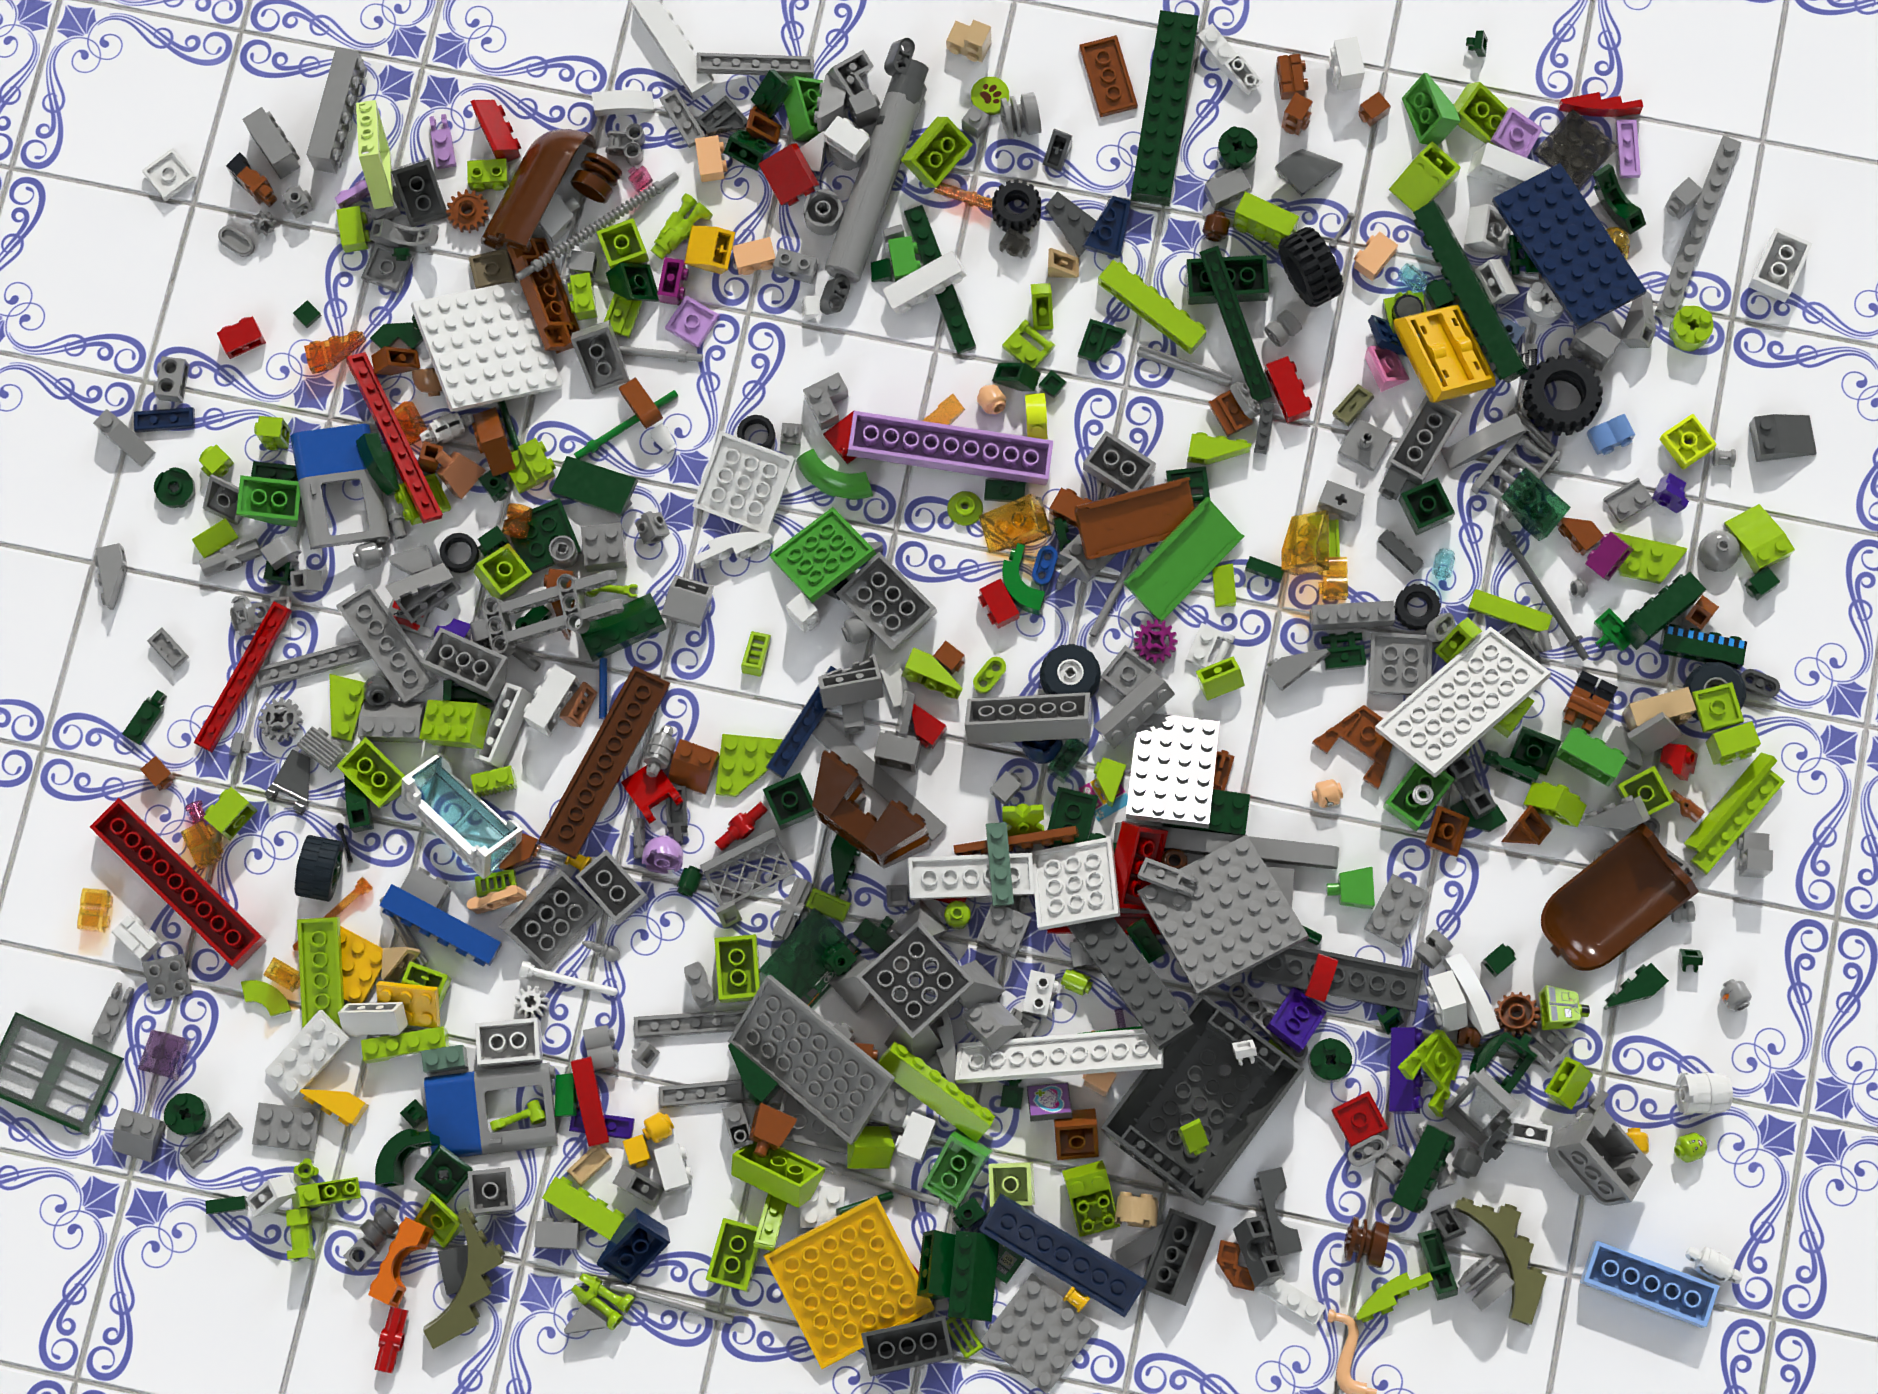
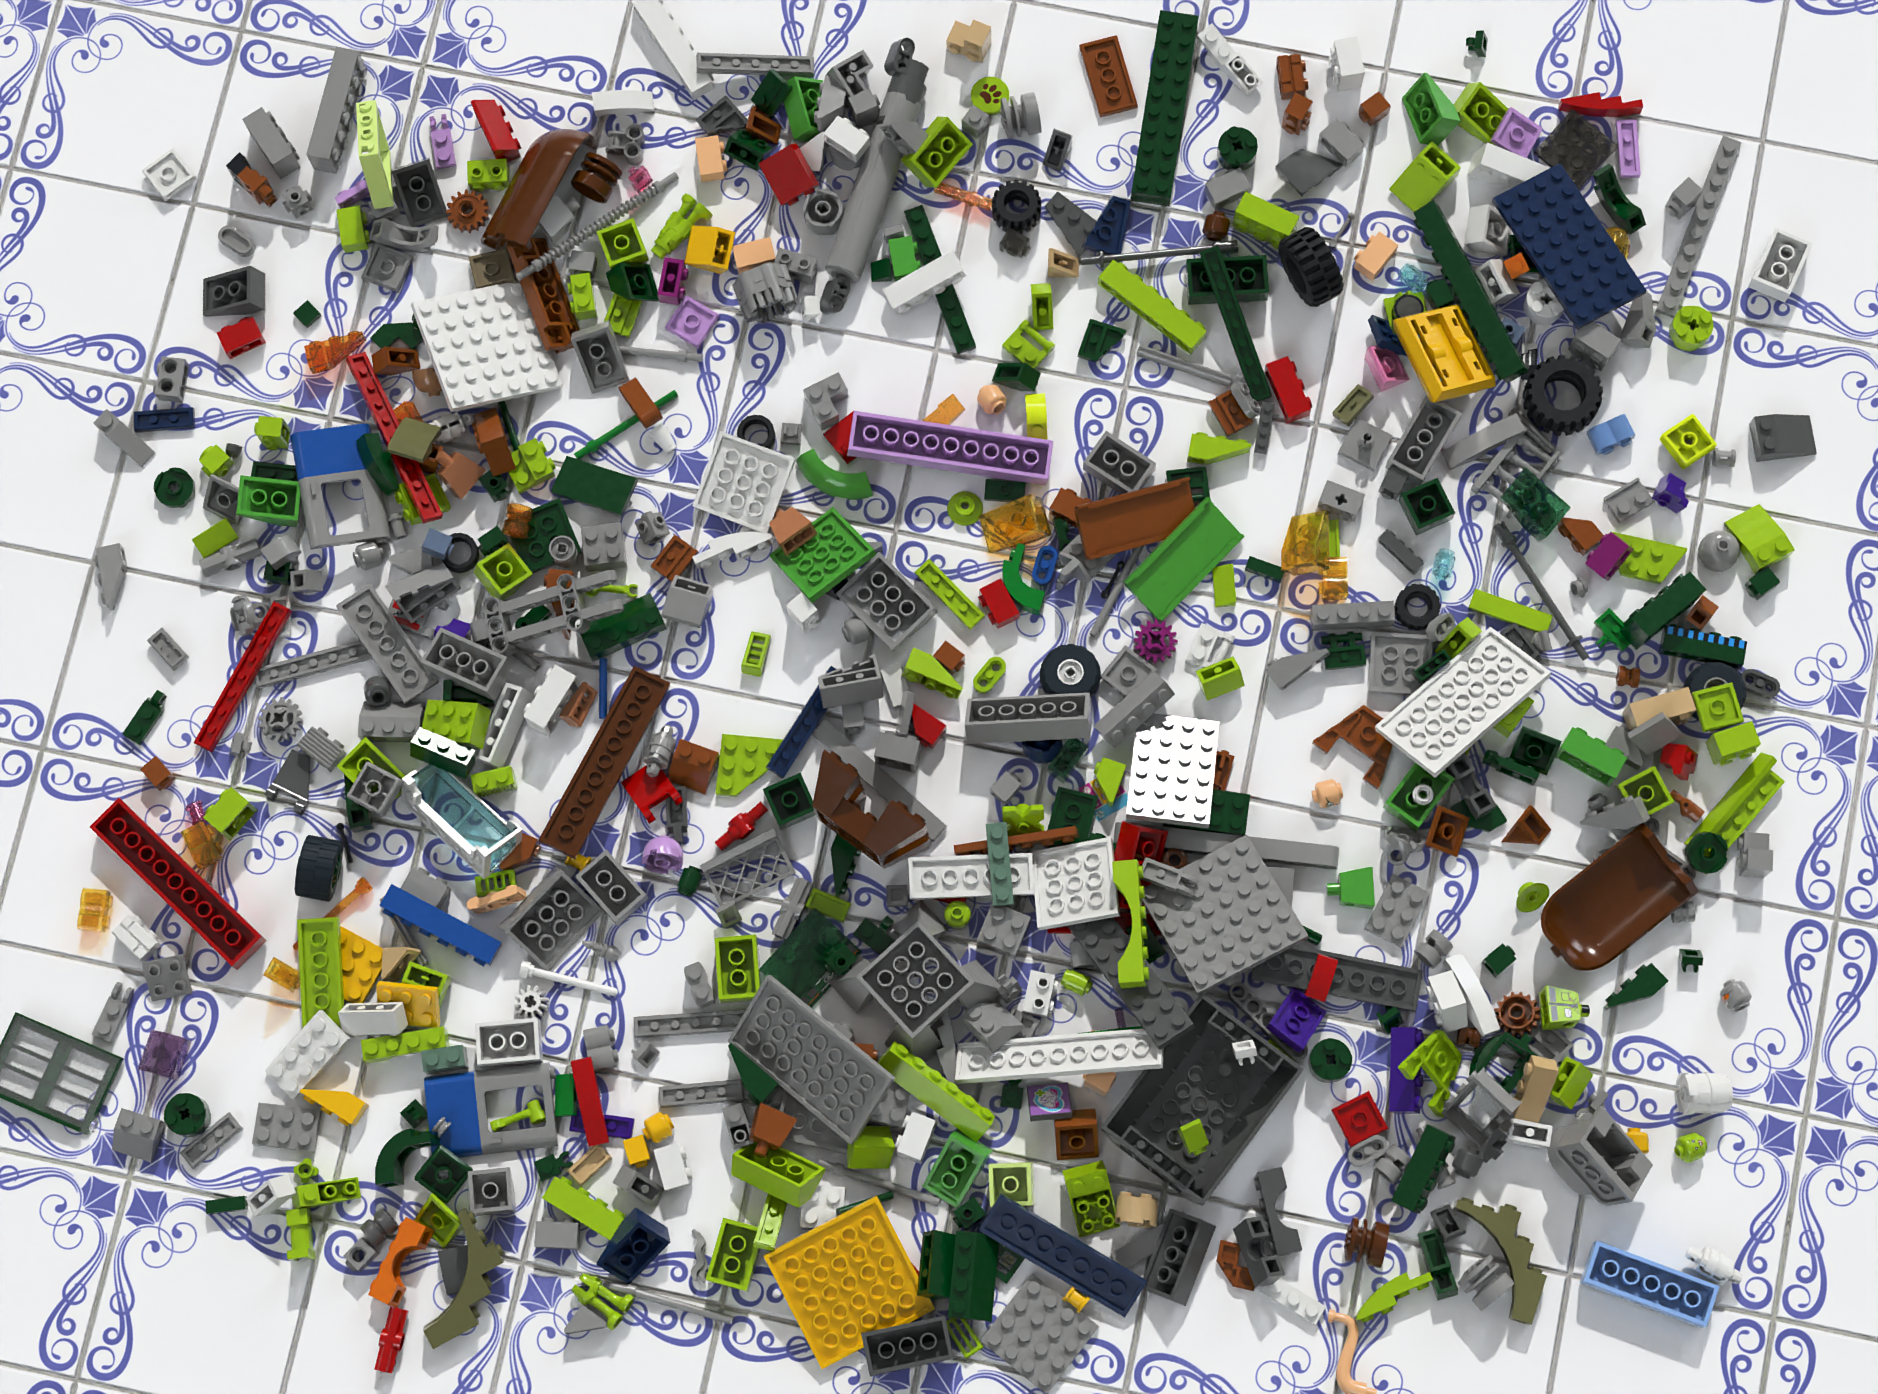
(233, 450): none -> dark grey hinge
(234, 292): none -> dark grey slope
(263, 223): light grey gear -> none
(266, 995): lime tile -> none
(345, 705): lime wing -> none
(371, 777): none -> light grey brick
(401, 254): dark green plate -> none
(414, 439): none -> olive slope
(437, 544): none -> sand blue brick
(441, 1127): none -> light grey bush
(442, 753): none -> dark green brick
(550, 1166): none -> dark green plate
(639, 837): light grey axle -> none
(674, 558): none -> dark orange plate
(682, 117): light grey plate -> none
(701, 1264): none -> light grey hair
(761, 289): none -> light grey piece
(791, 529): none -> nougat torso
(905, 135): none -> light grey slope
(950, 594): none -> lime plate
(1009, 988): none -> light grey plate
(1052, 384): dark green plate -> none
(1101, 259): none -> dark grey bar
(1104, 594): none -> black hinge
(1131, 966): none -> lime arch
(1285, 326): light grey wheel -> none
(1341, 142): none -> light grey brick
(1404, 841): none -> light grey tile
(1431, 666): none -> dark green piece
(1517, 265): none -> orange brick
(1531, 896): none -> lime piece
(1535, 1088): none -> tan brick
(1556, 802): lime brick -> none
(1586, 708): dark orange hips -> none
(1597, 801): none -> light grey plate
(1628, 676): none -> dark orange wheel
(1696, 848): none -> dark green plate

